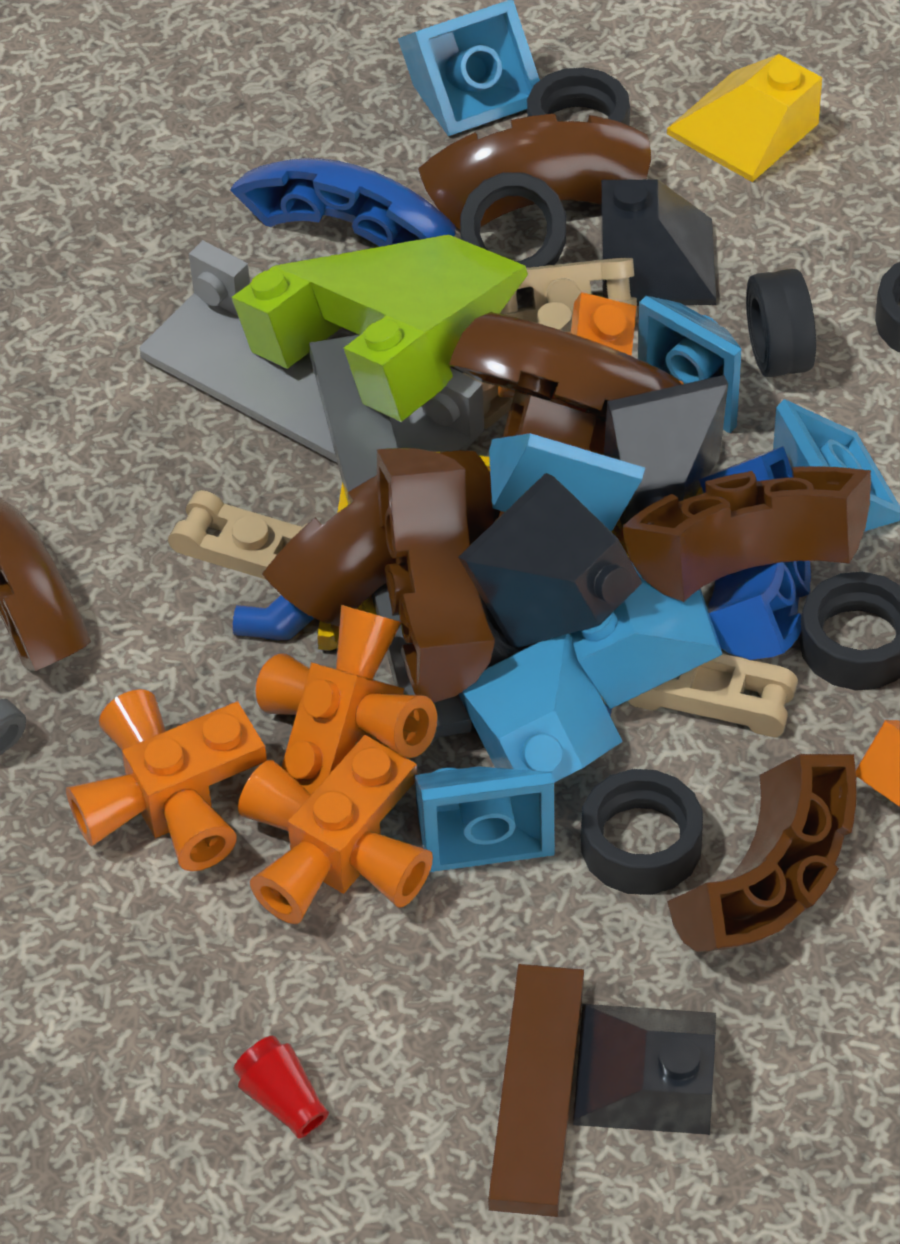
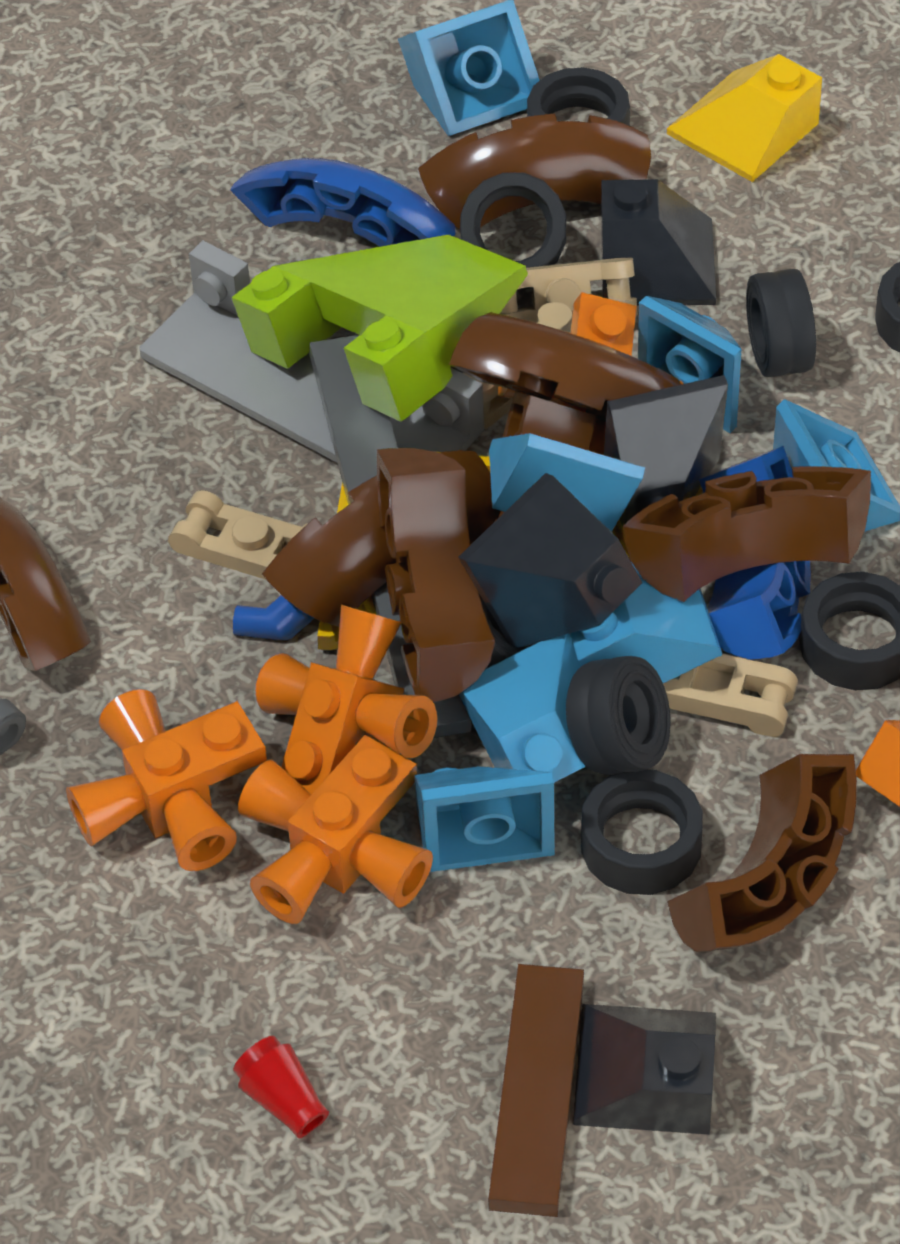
(618, 715): none -> black tyre

